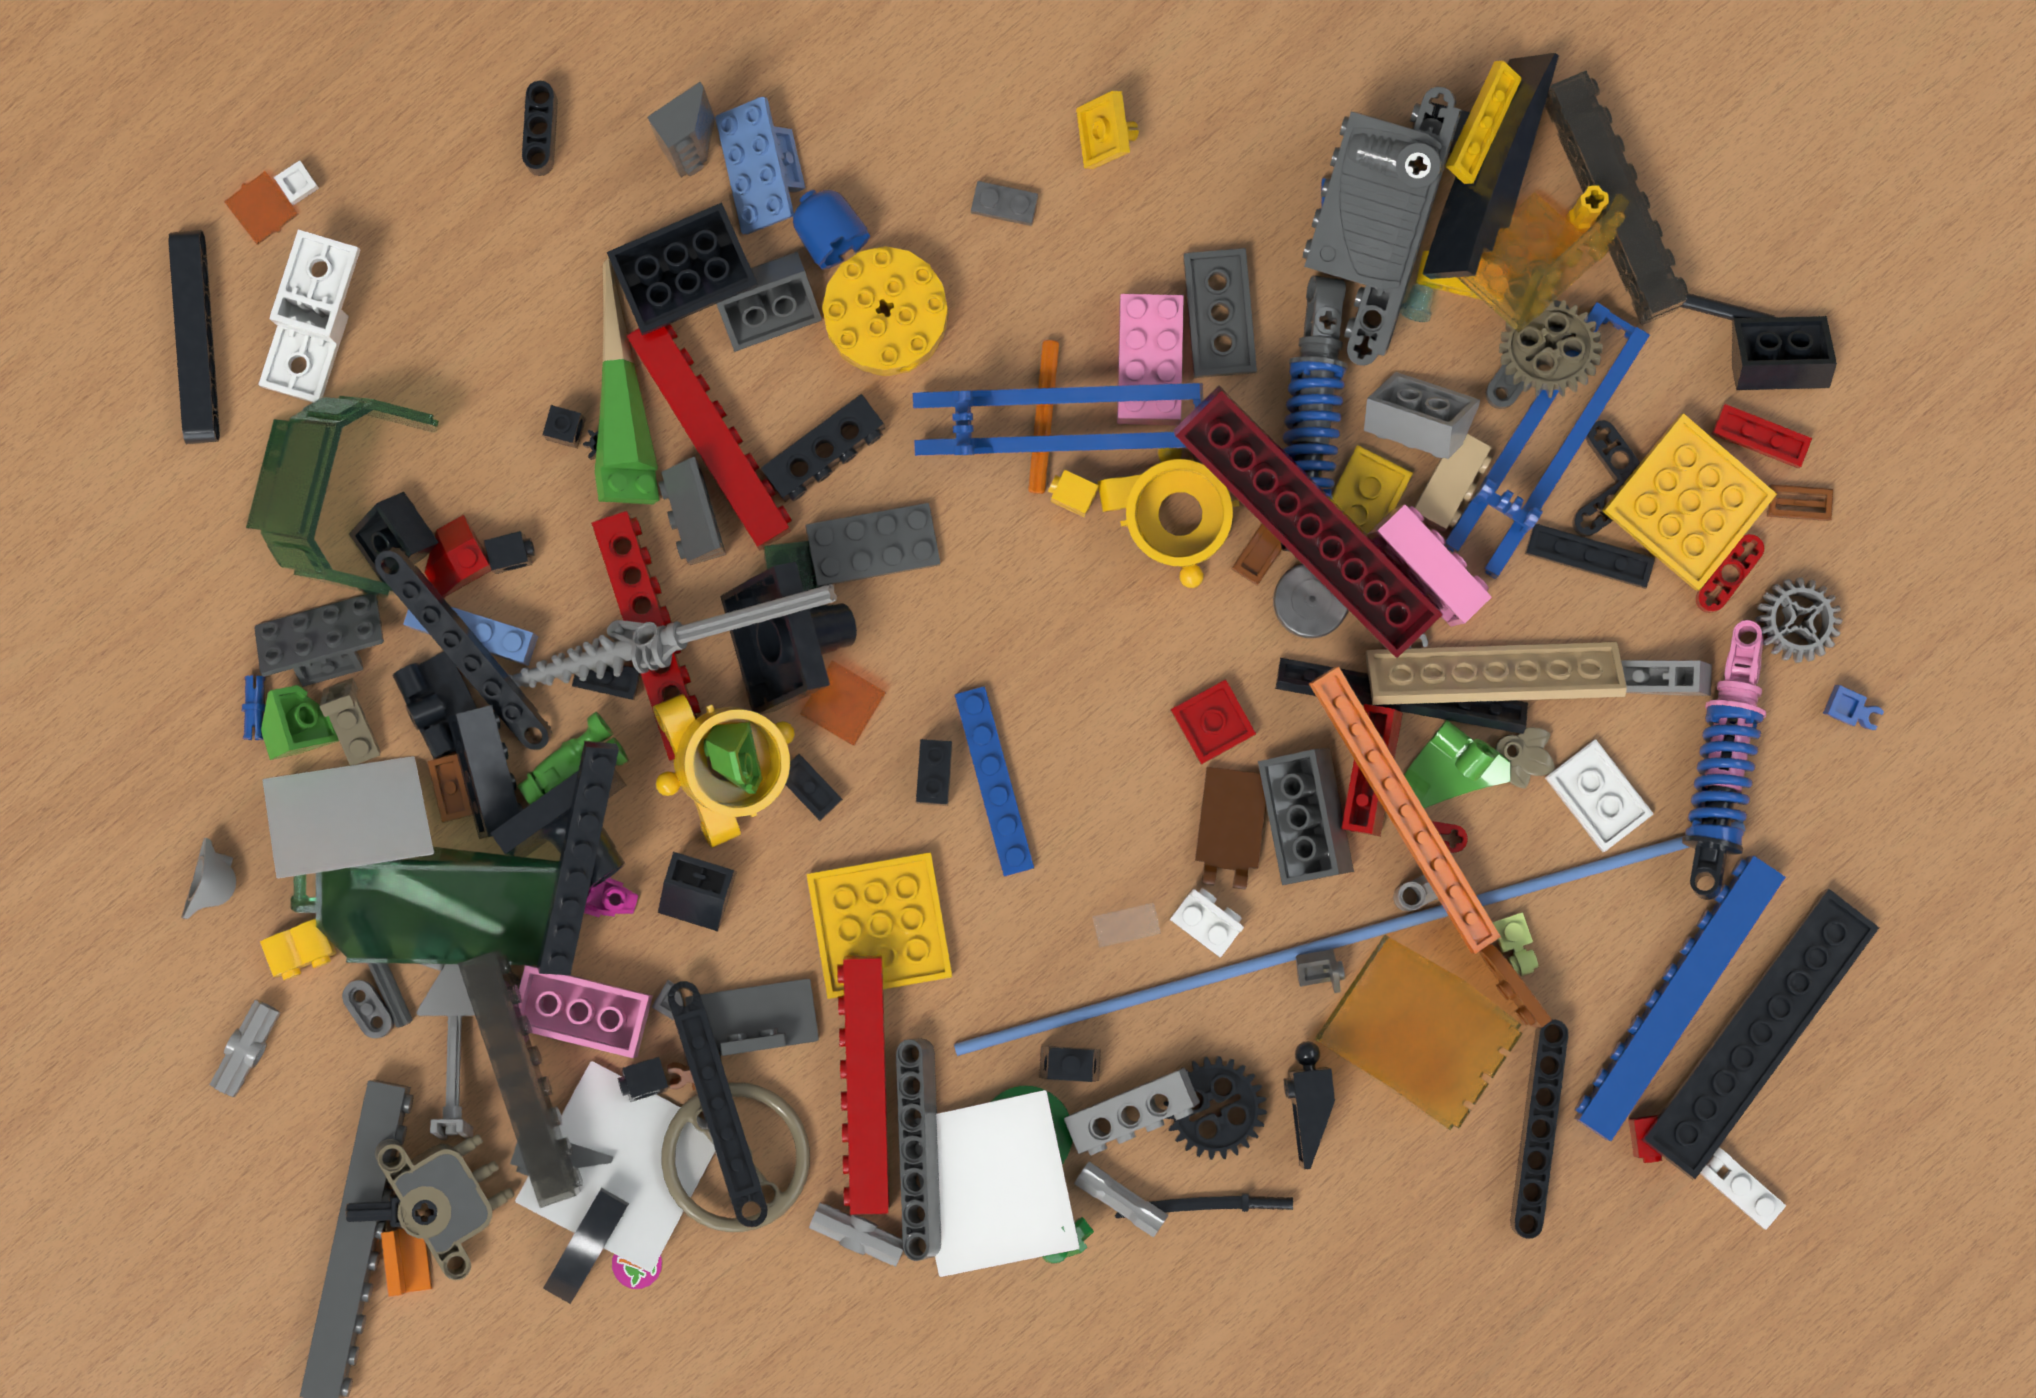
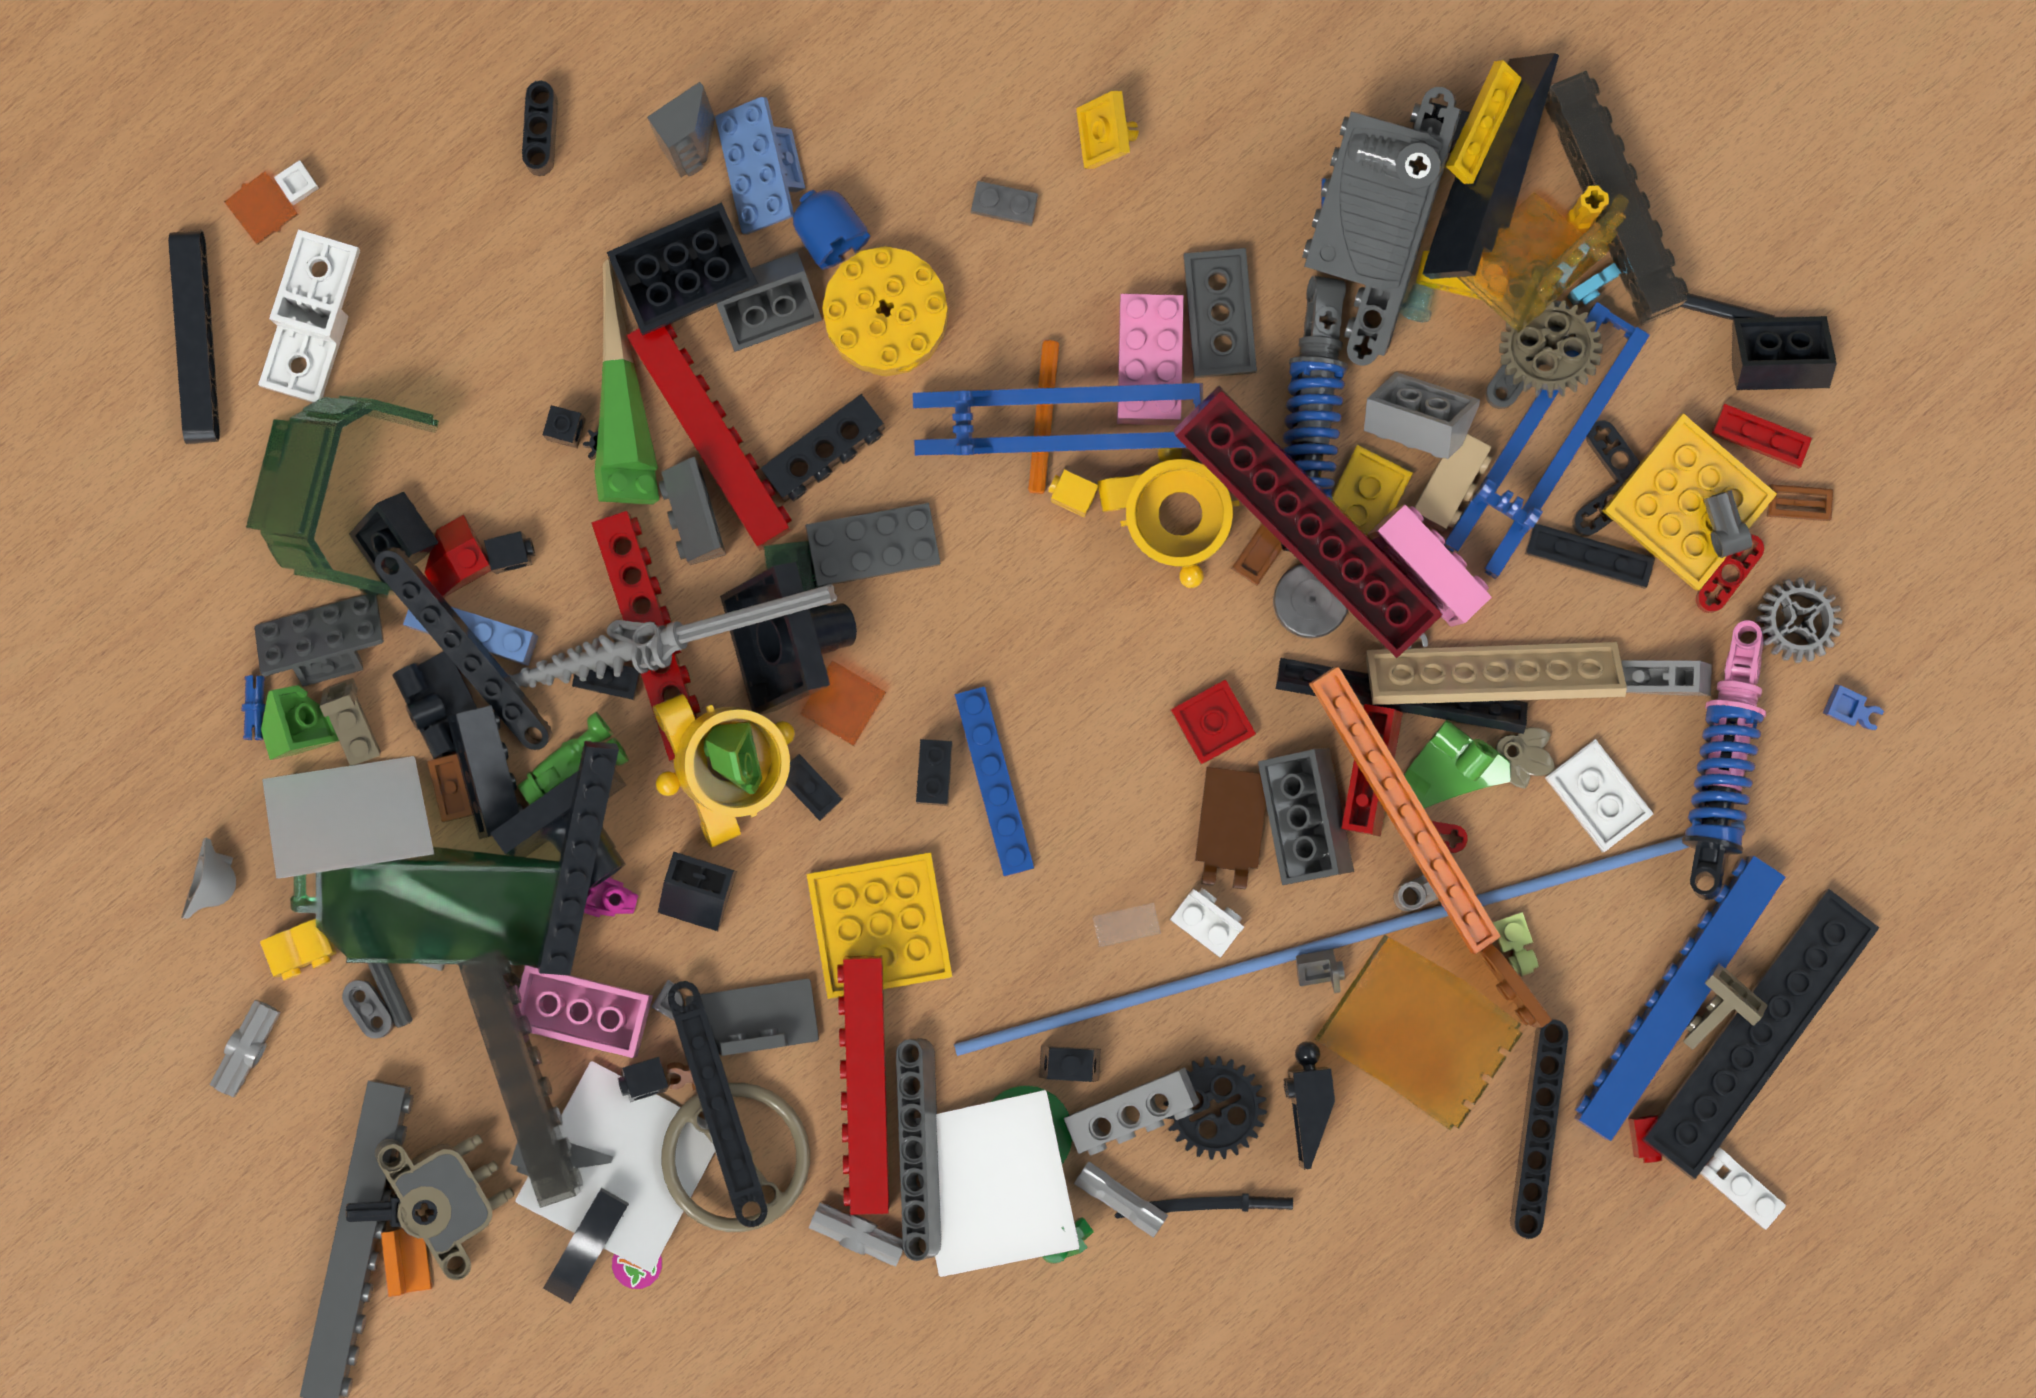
(450, 999): light grey piece -> none
(1589, 289): none -> medium azure plate
(1728, 532): none -> dark grey piece
(1729, 995): none -> dark tan bracket

